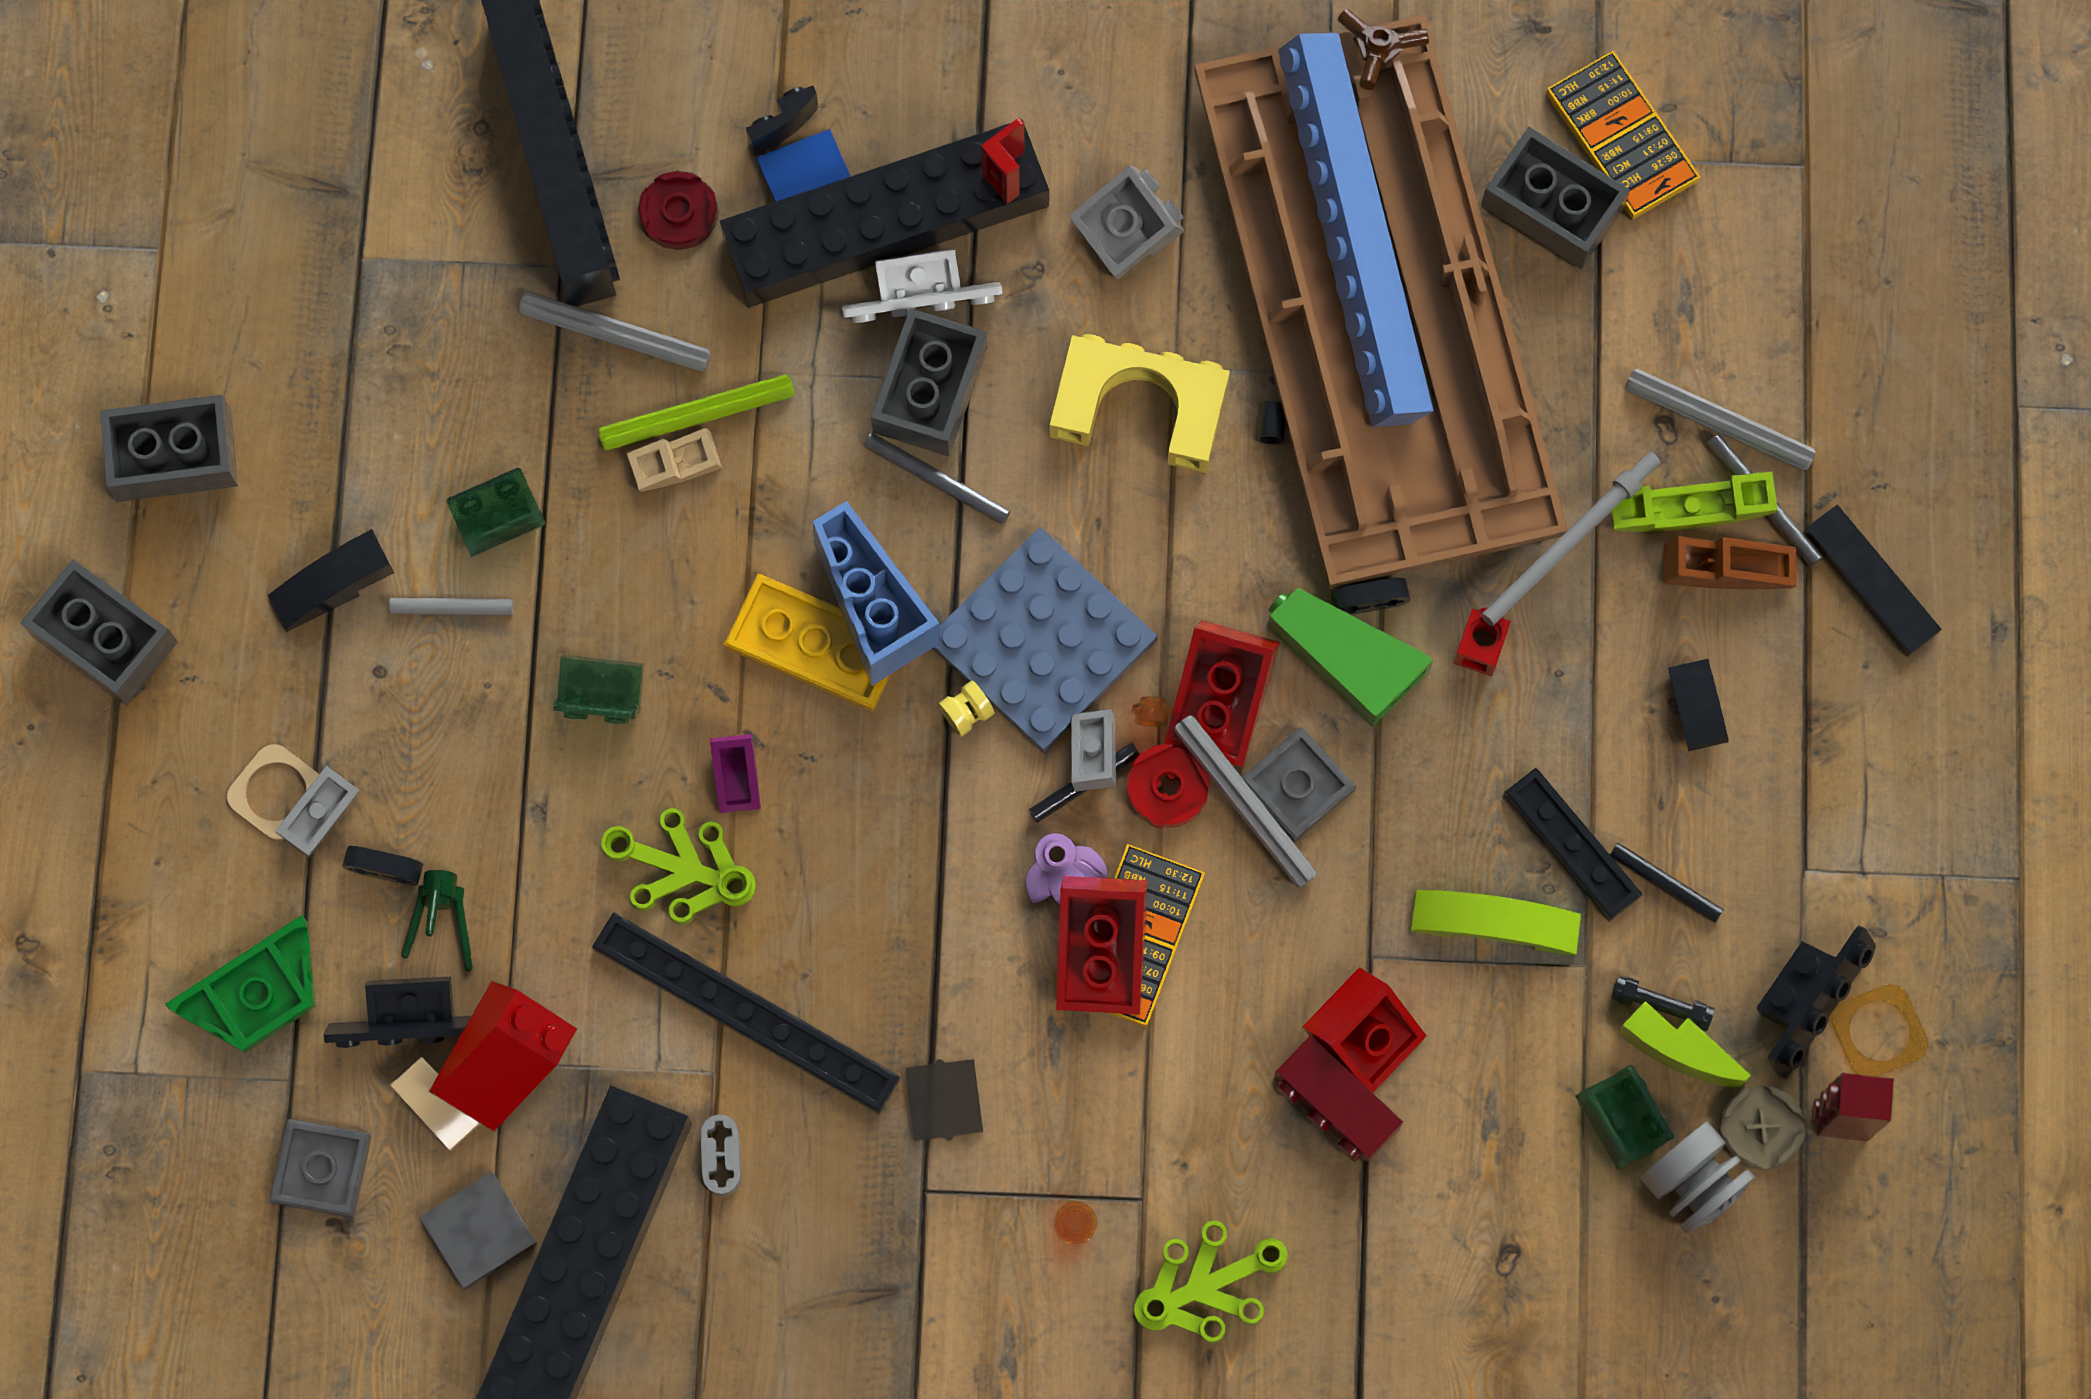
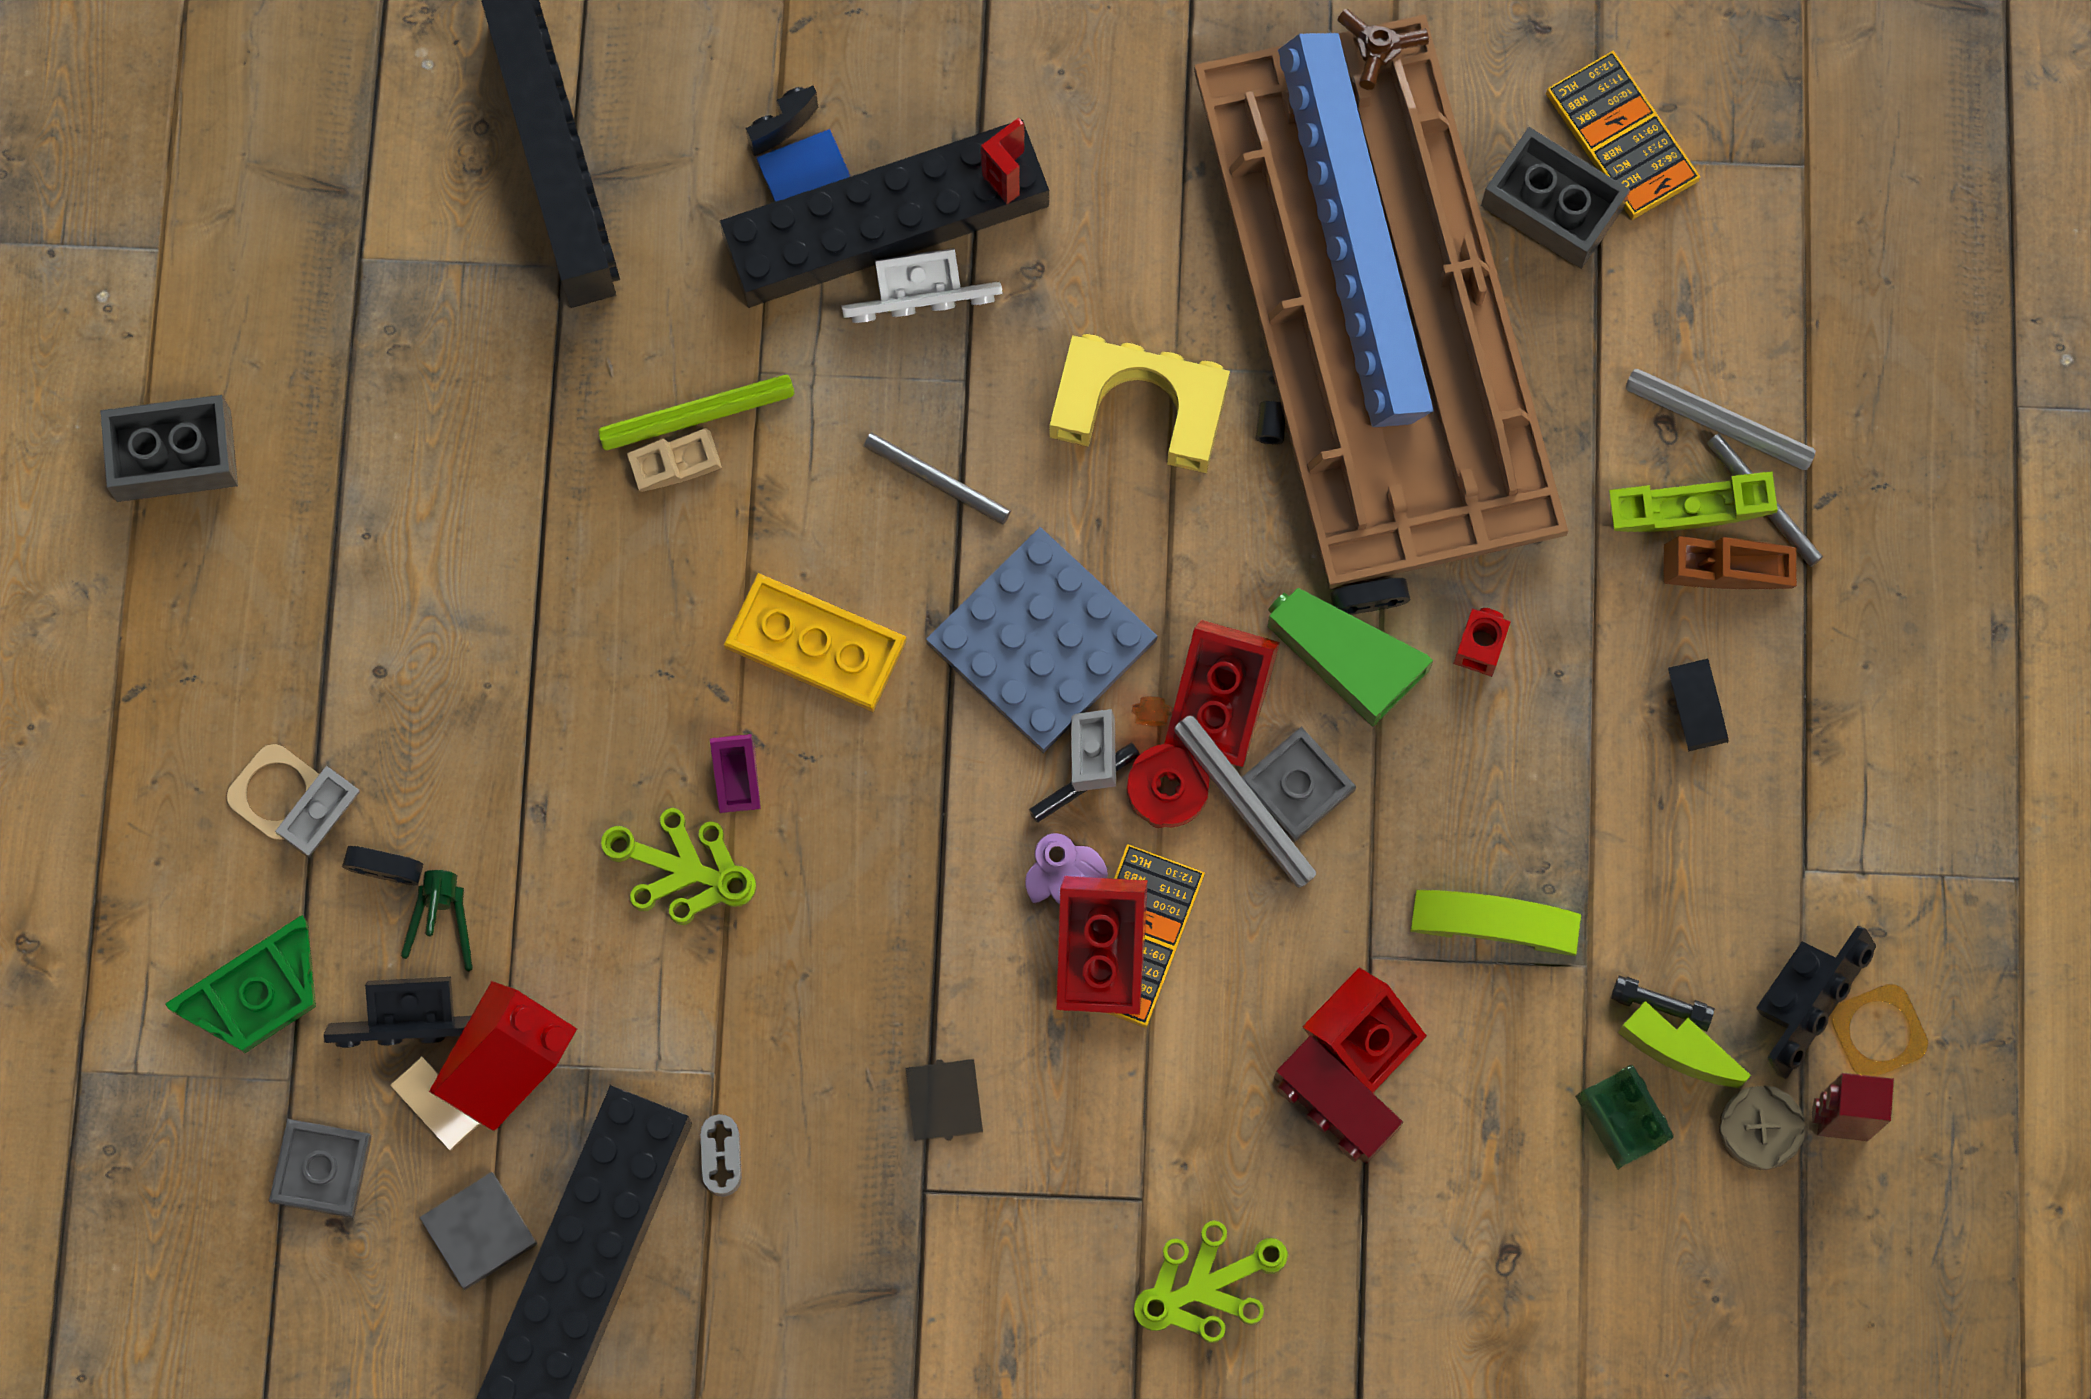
(99, 632): dark grey brick -> none
(330, 581): black slope -> none
(451, 606): light grey bar -> none
(495, 511): clear green bracket -> none
(599, 688): clear green bracket -> none
(614, 331): light grey axle -> none
(678, 210): dark red tile -> none
(746, 1013): black tile -> none
(875, 598): medium blue wedge -> none
(929, 382): dark grey brick -> none
(966, 708): light yellow wheel -> none
(1075, 1236): clear orange plate -> none
(1128, 220): light grey plate -> none
(1572, 844): black tile -> none
(1623, 487): light grey bar -> none
(1666, 882): black bar -> none
(1697, 1178): light grey wheel -> none
(1872, 580): black tile -> none

